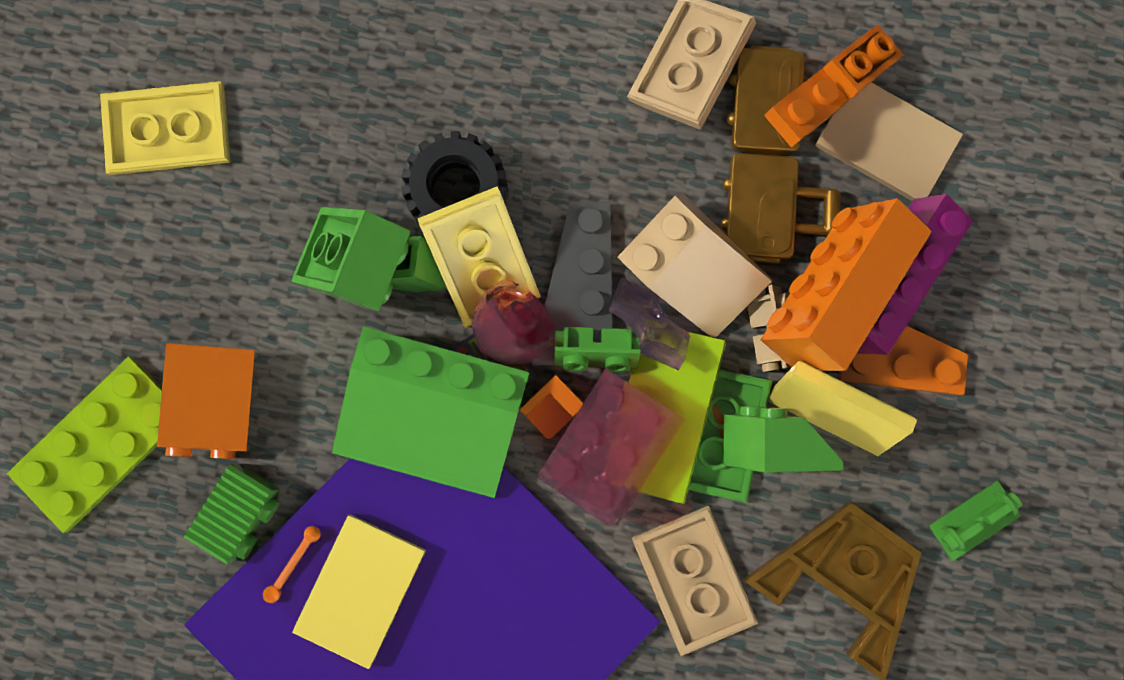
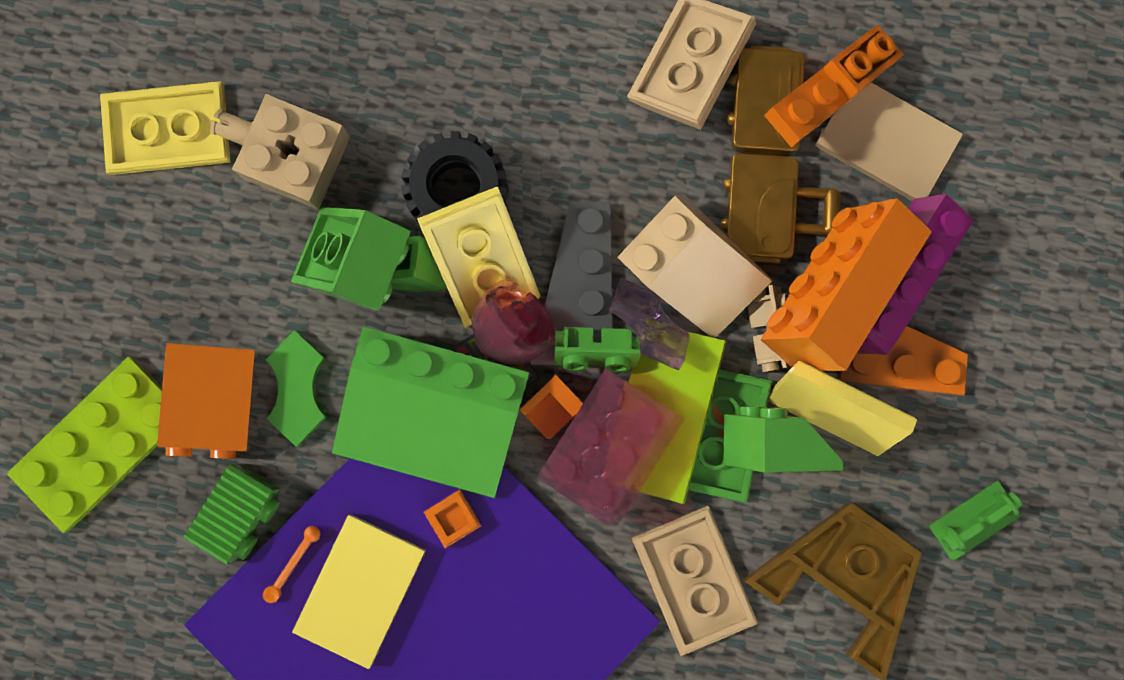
(269, 138): none -> tan brick
(296, 407): none -> bright green tile
(452, 518): none -> orange tile

